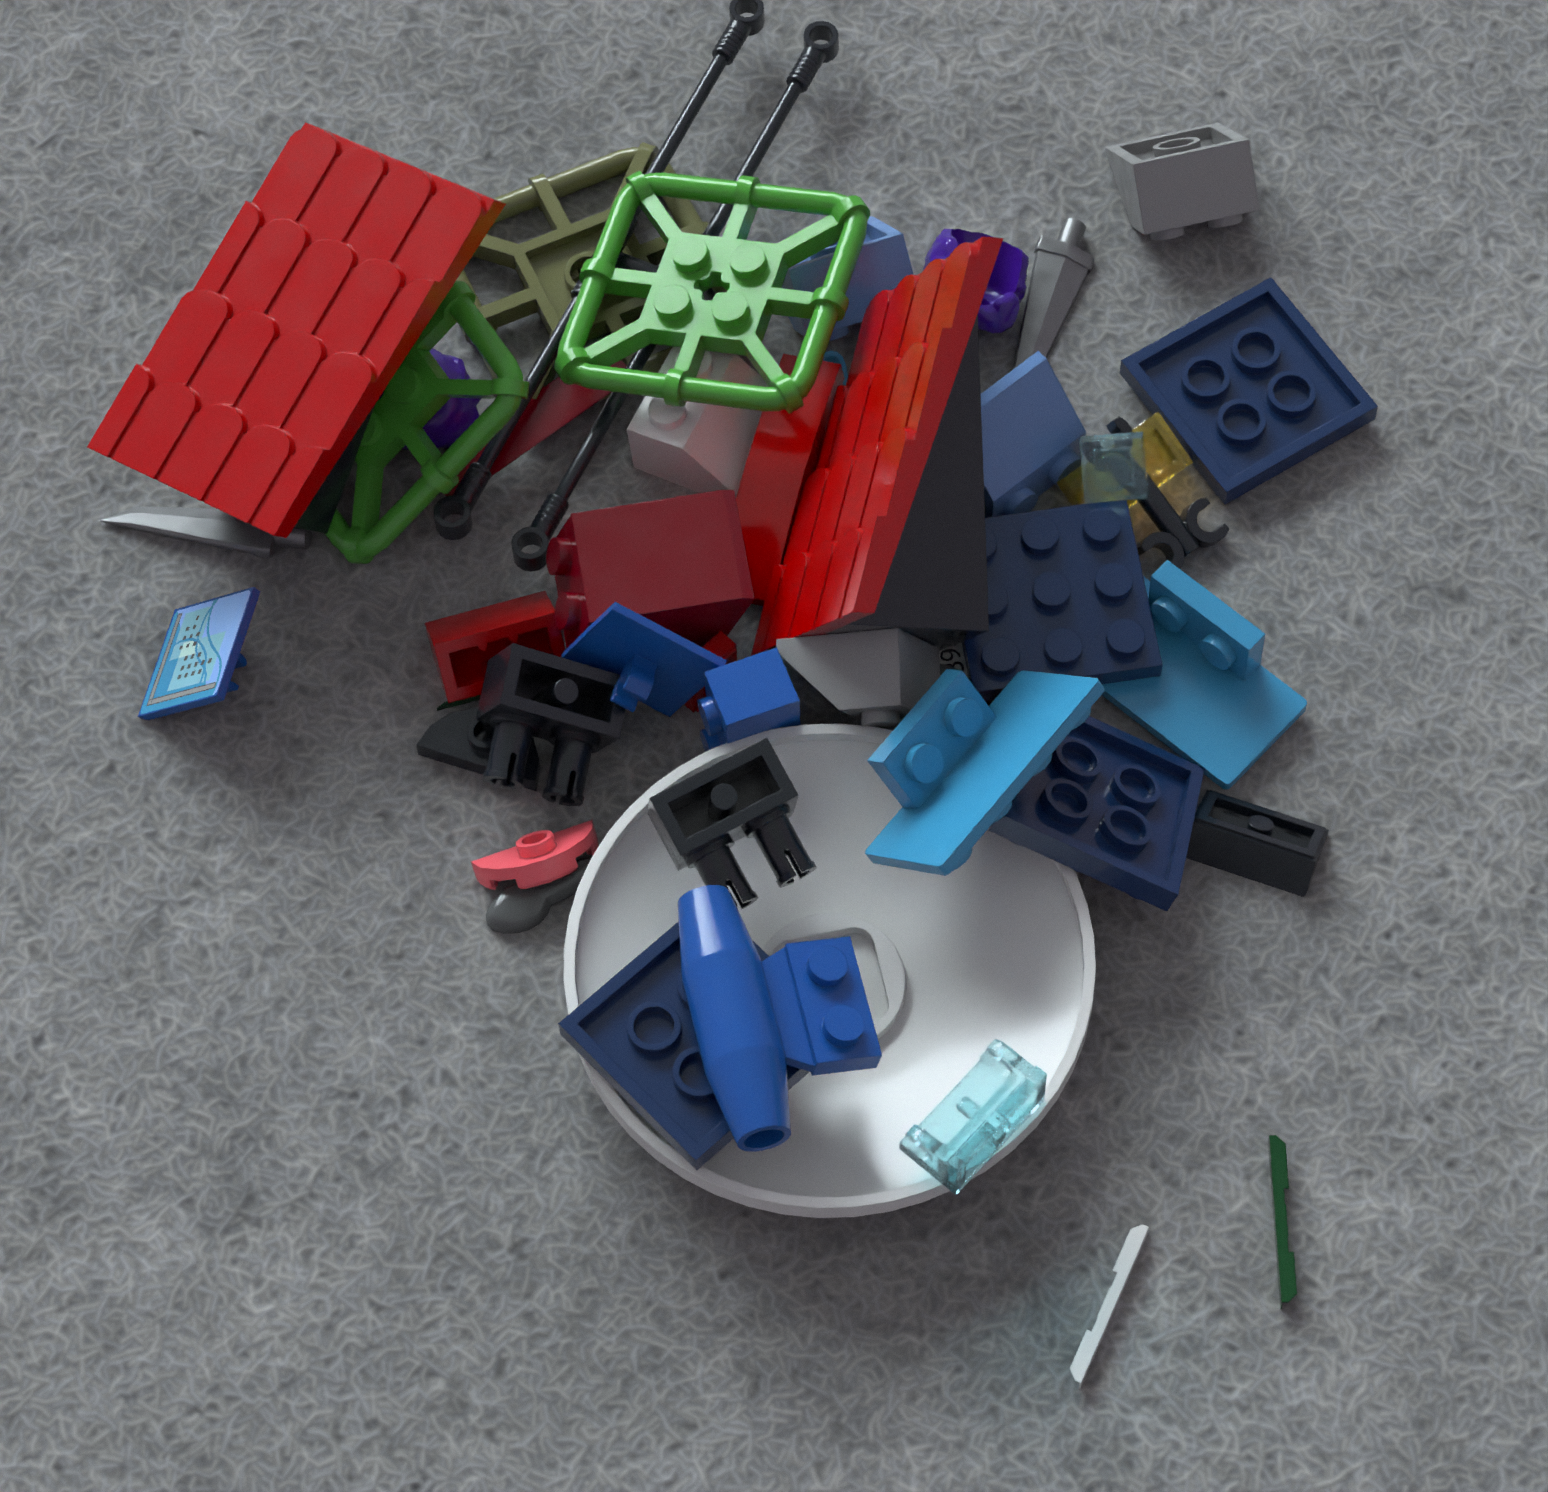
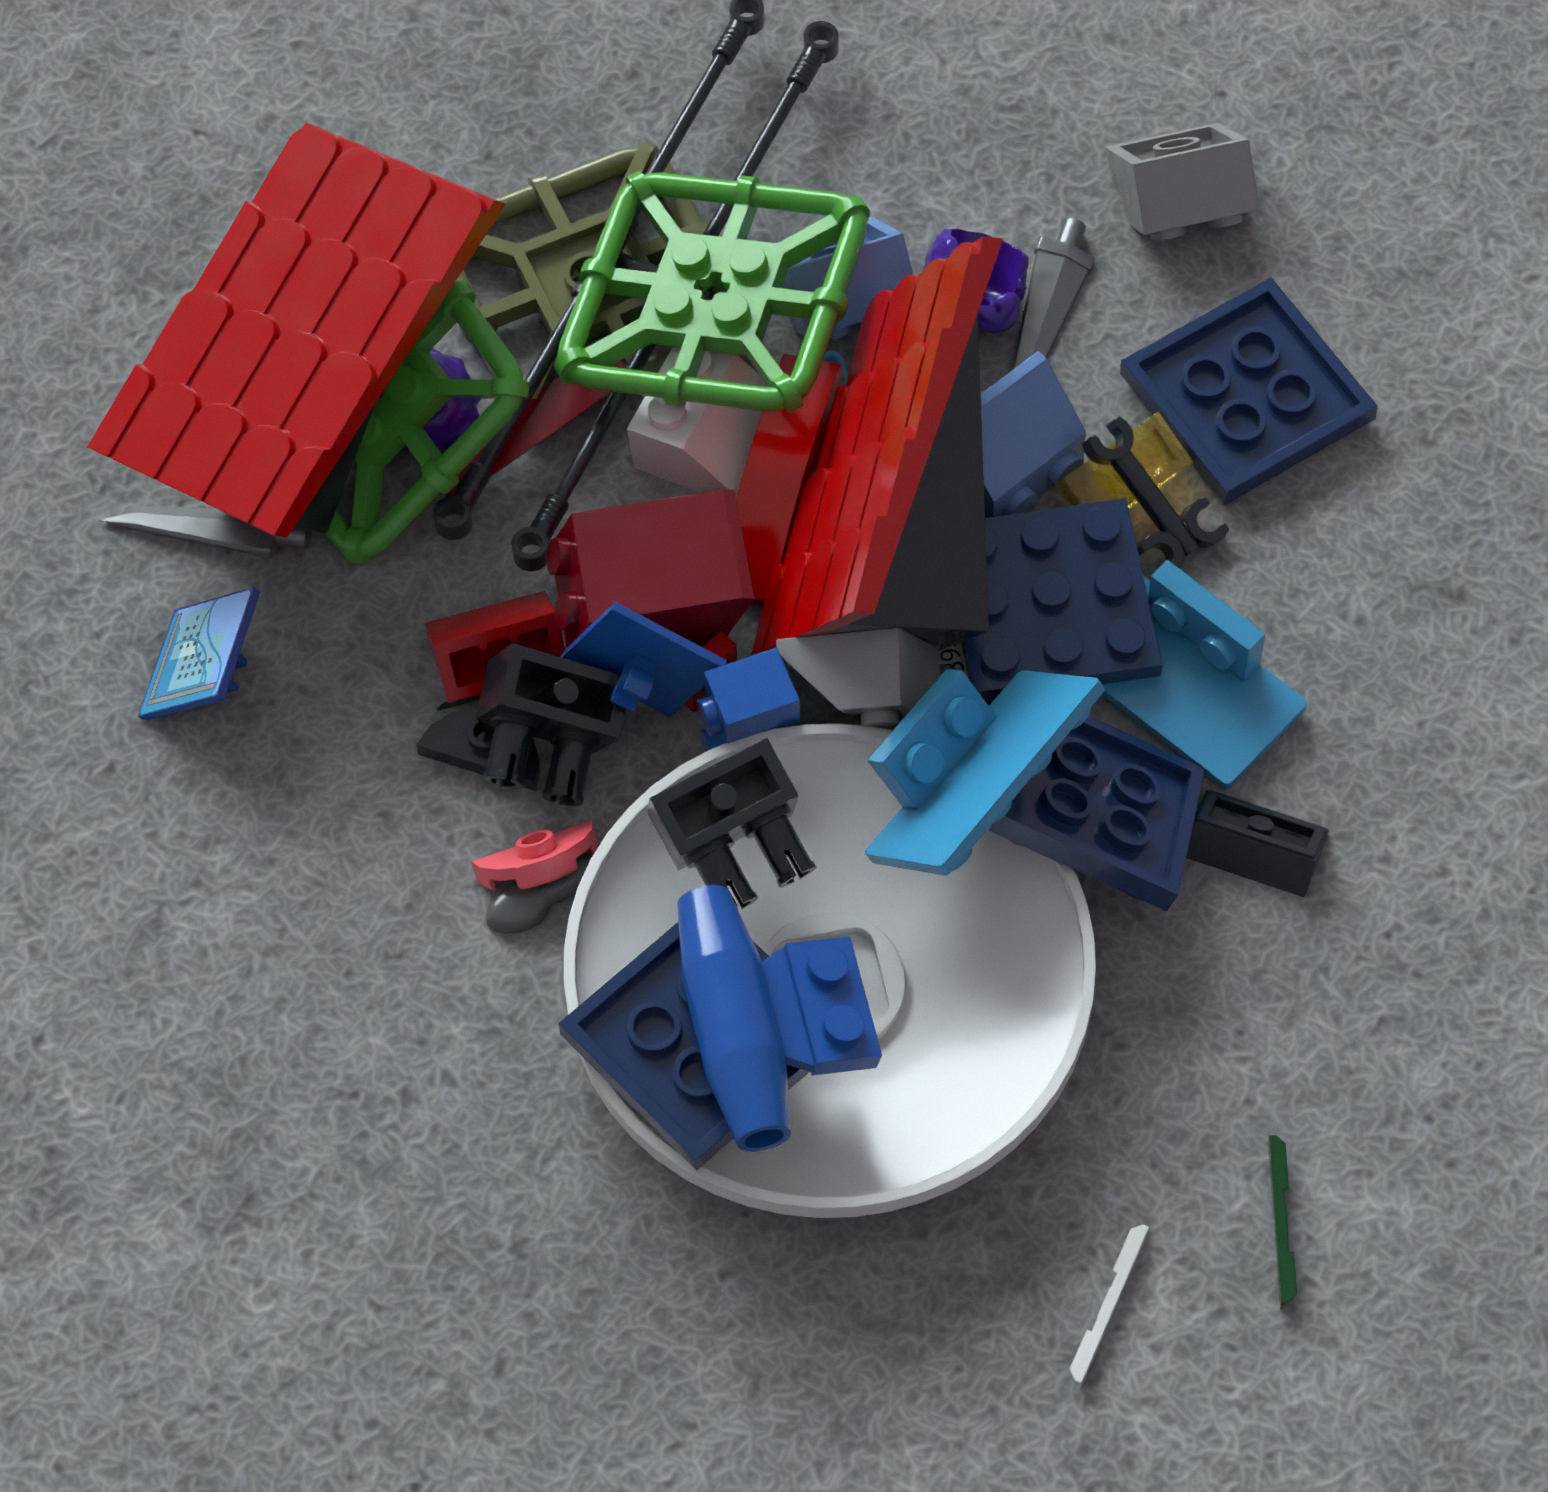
(976, 1116): clear light blue hinge -> none
(1113, 467): clear light blue plate -> none

